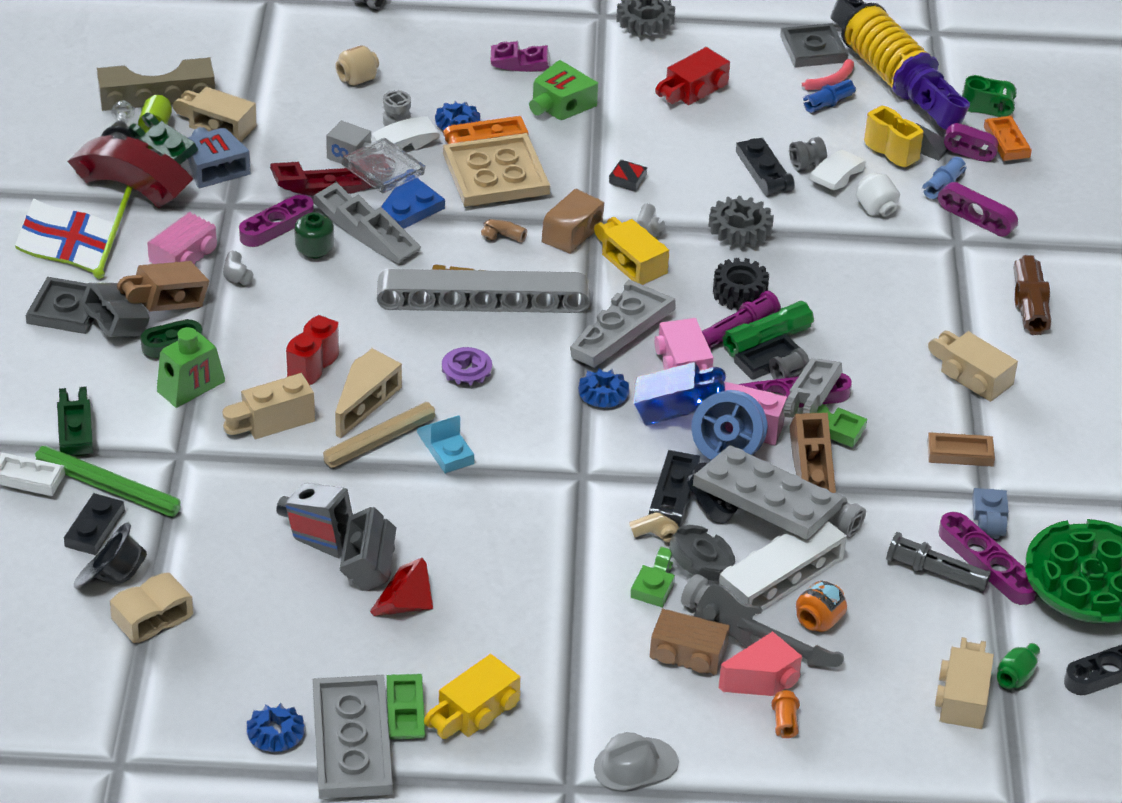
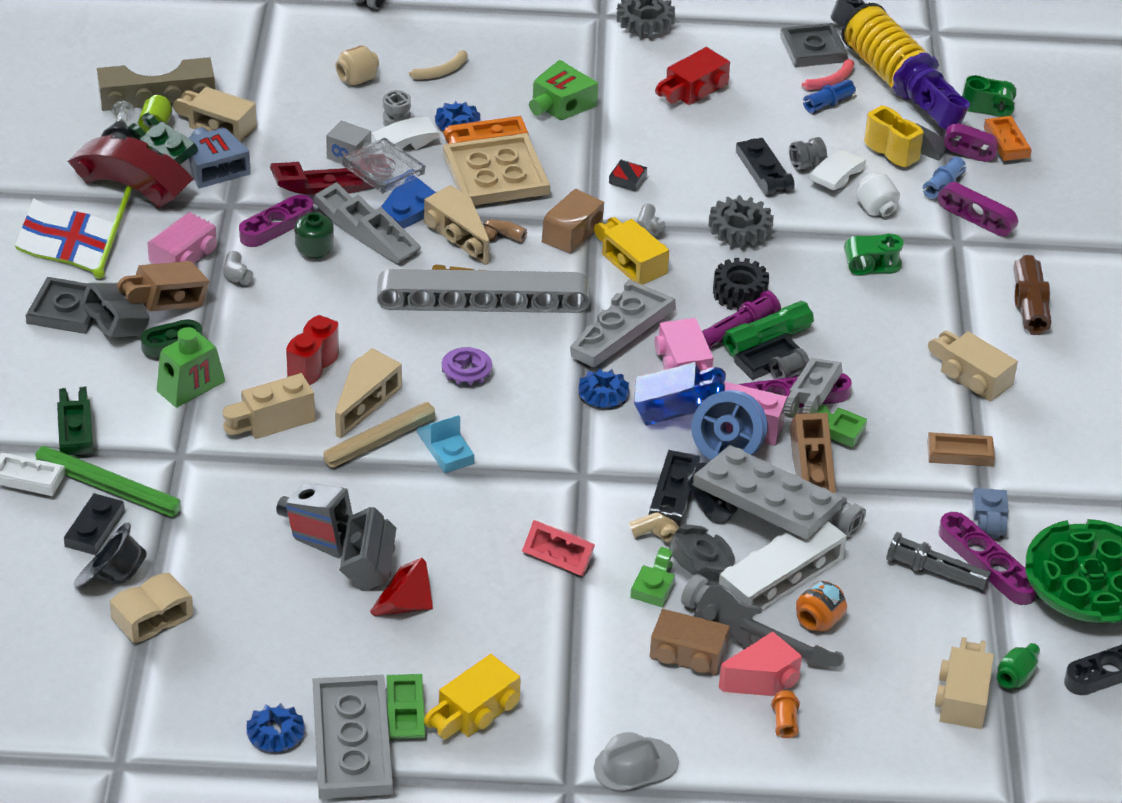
(441, 70): none -> tan piece
(456, 218): none -> tan slope
(510, 57): magenta slope -> none
(558, 547): none -> coral slope
(872, 254): none -> green piece

